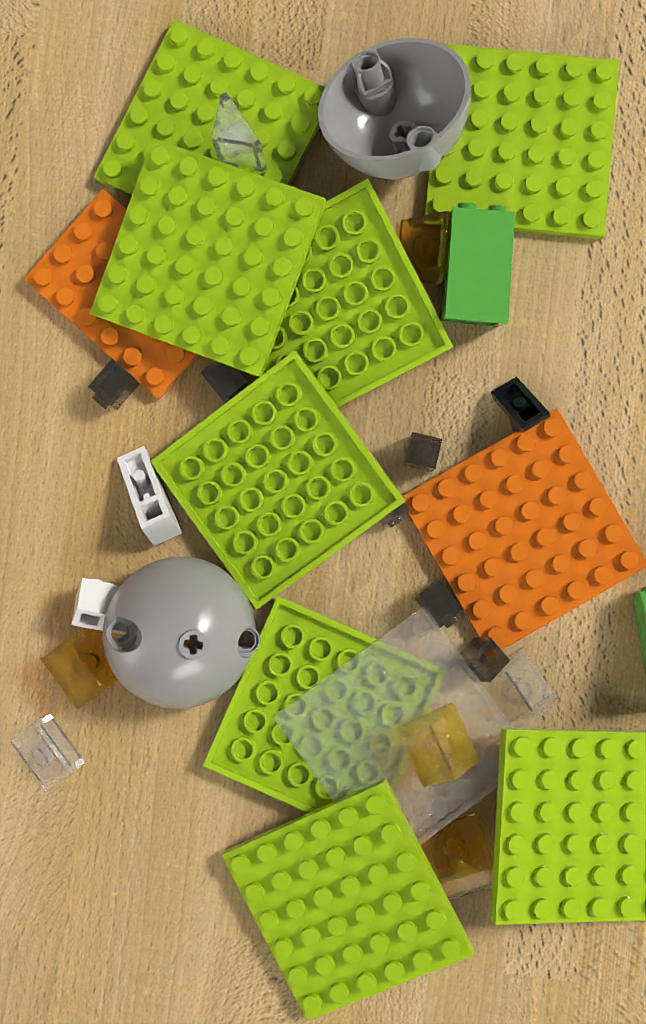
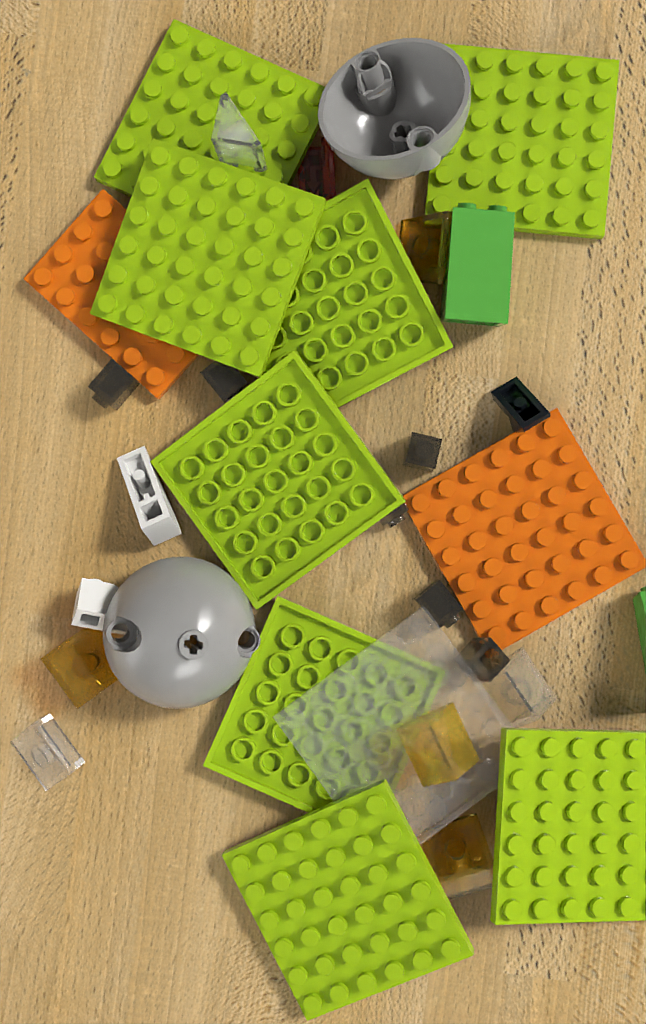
(318, 171): none -> clear red panel

